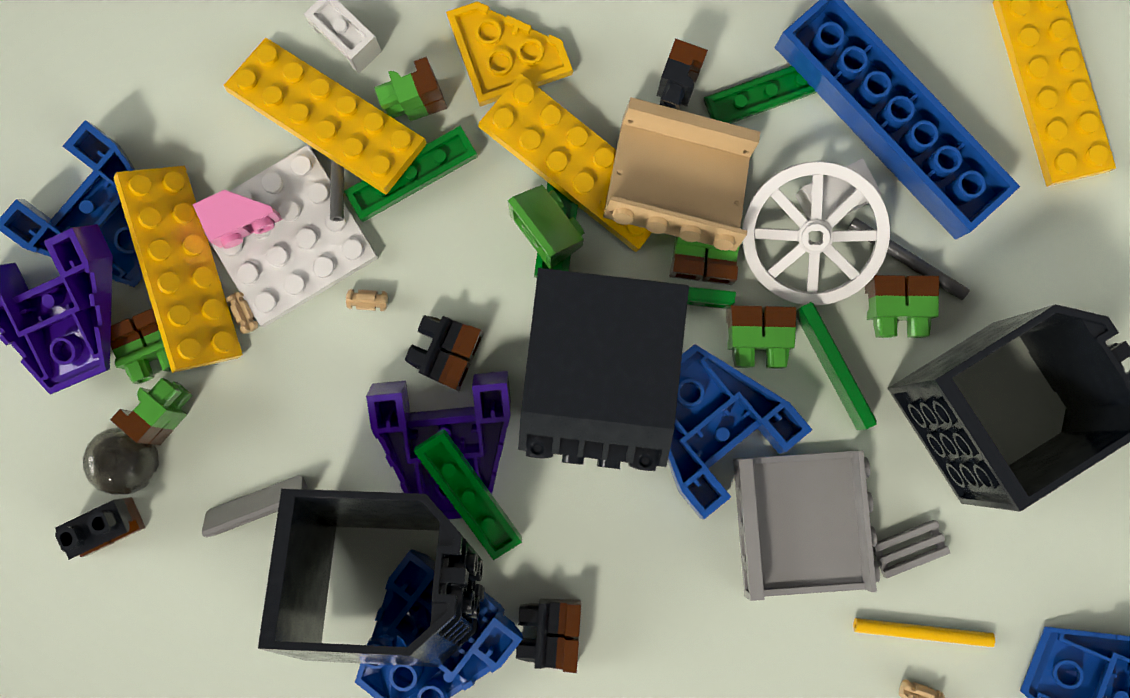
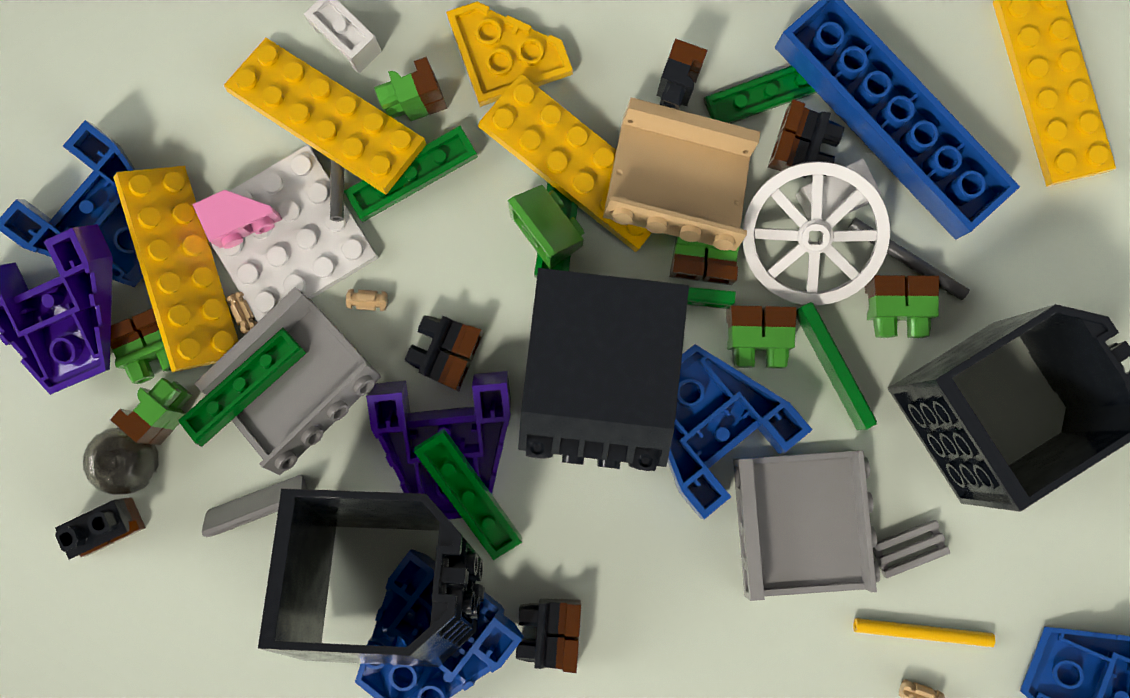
(241, 387): none -> green tile
(308, 395): none -> light grey panel
(802, 136): none -> hips

